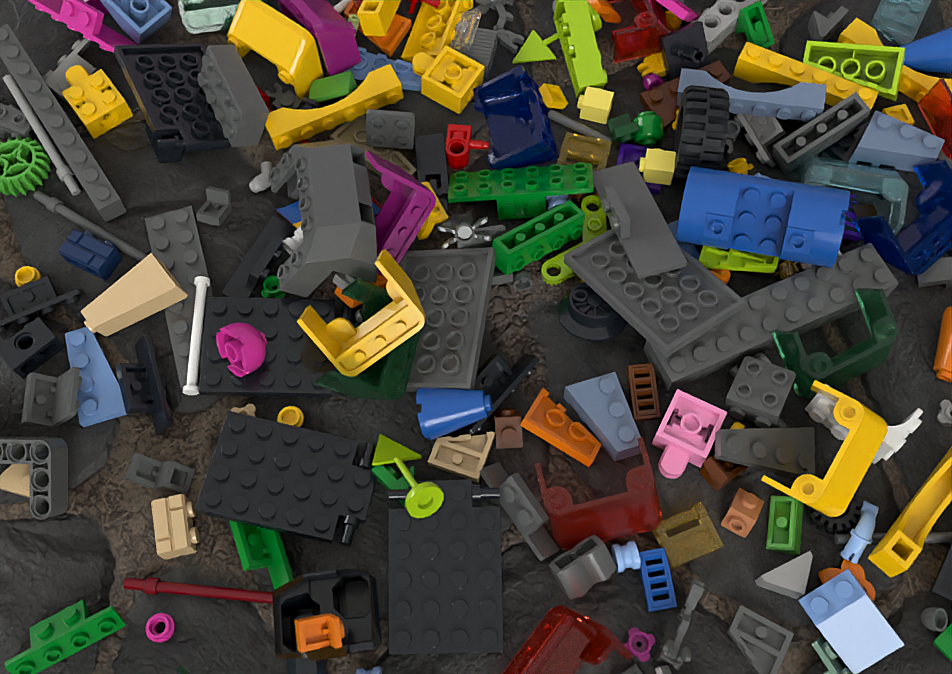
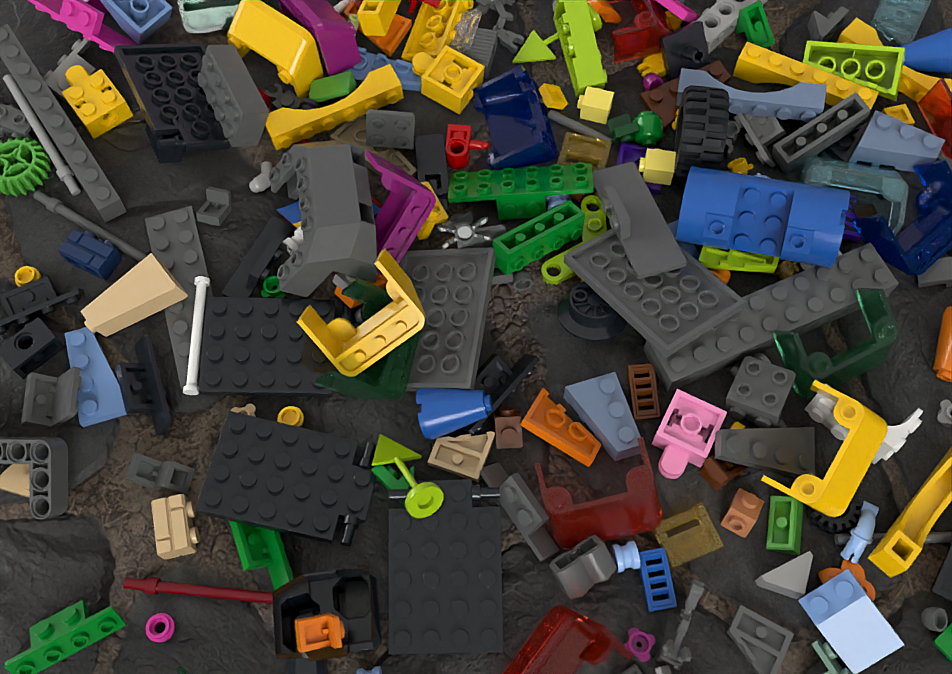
(242, 346): dark pink cylinder -> none

